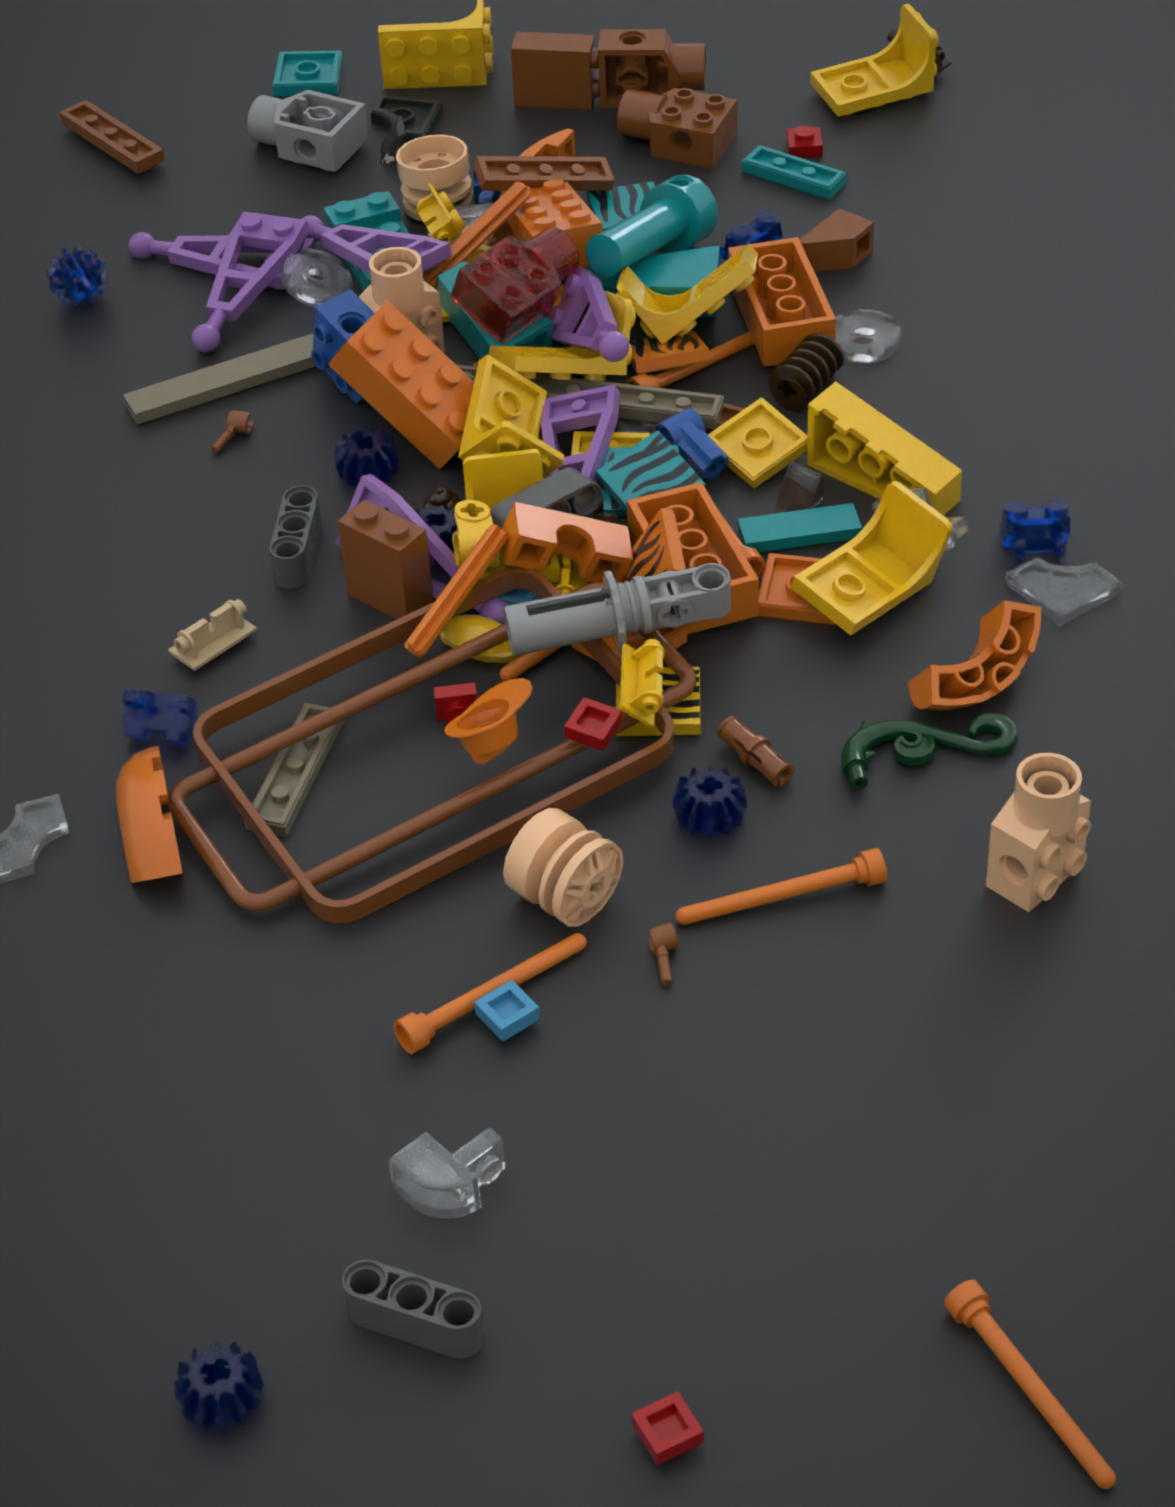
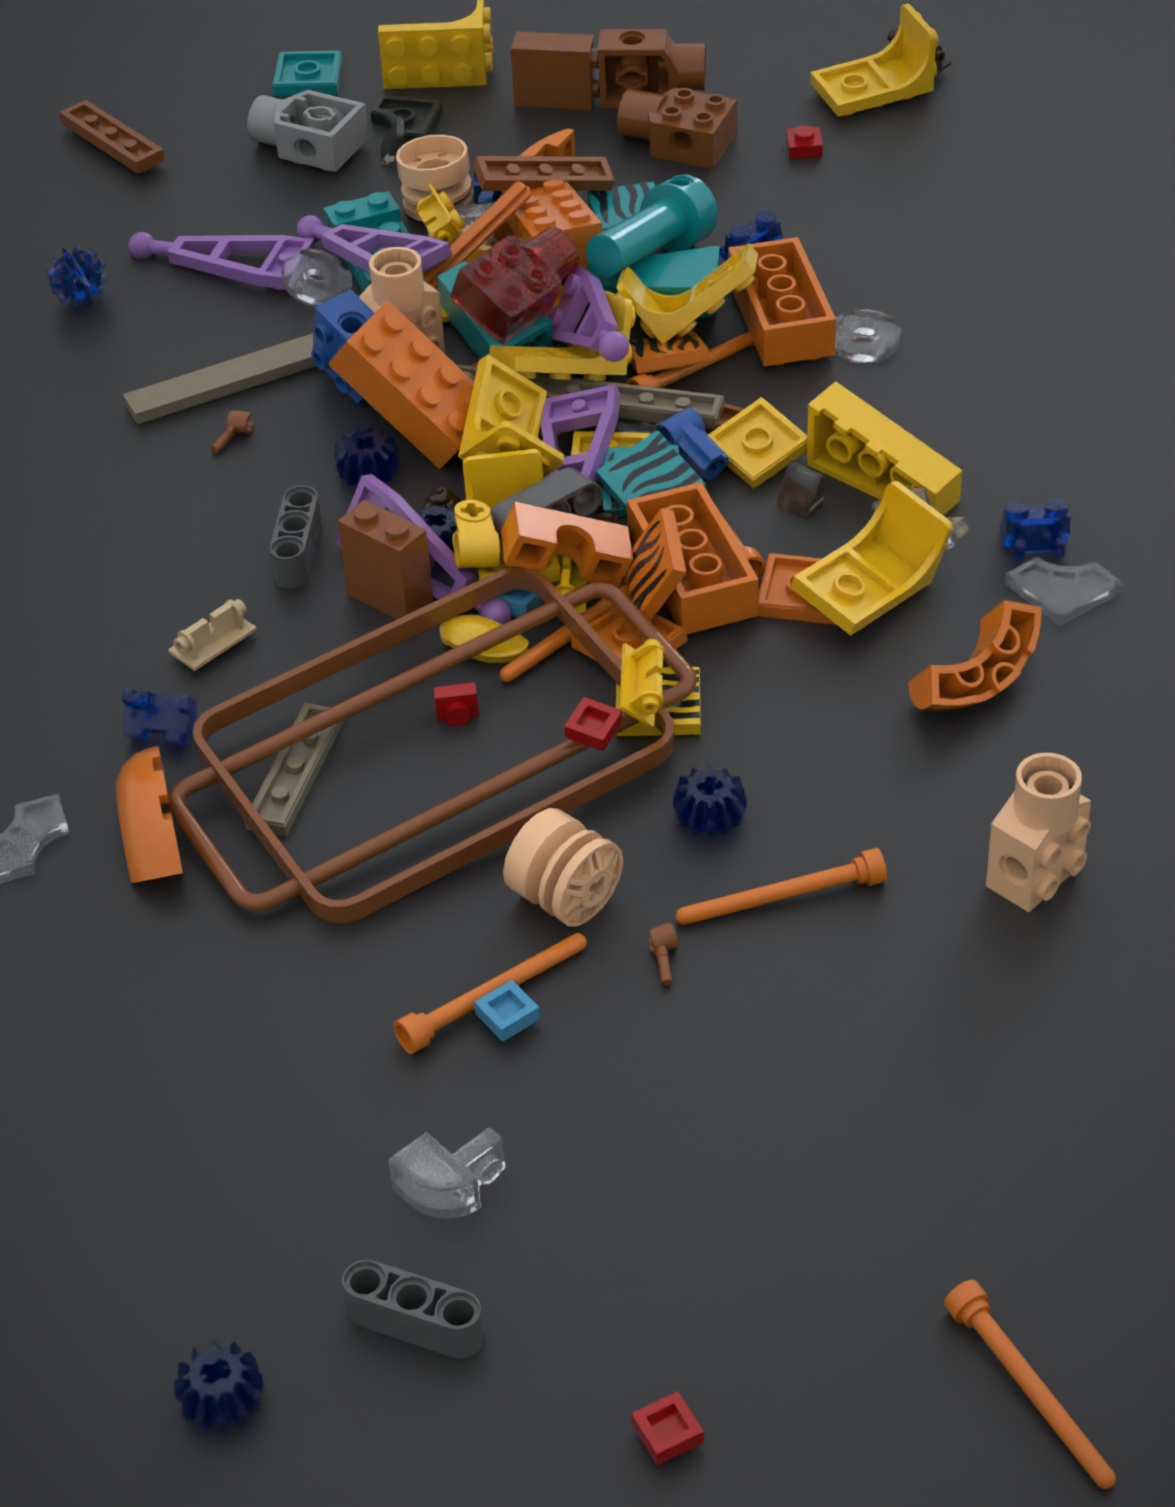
(255, 231): medium lavender plate -> none
(456, 591): orange axle -> none
(491, 720): orange piece -> none
(619, 609): light grey piece -> none
(755, 751): dark orange pin -> none
(794, 172): teal tile -> none
(800, 528): teal tile -> none
(805, 371): dark brown piece -> none
(839, 241): dark orange slope -> none
(923, 738): dark green plant -> none

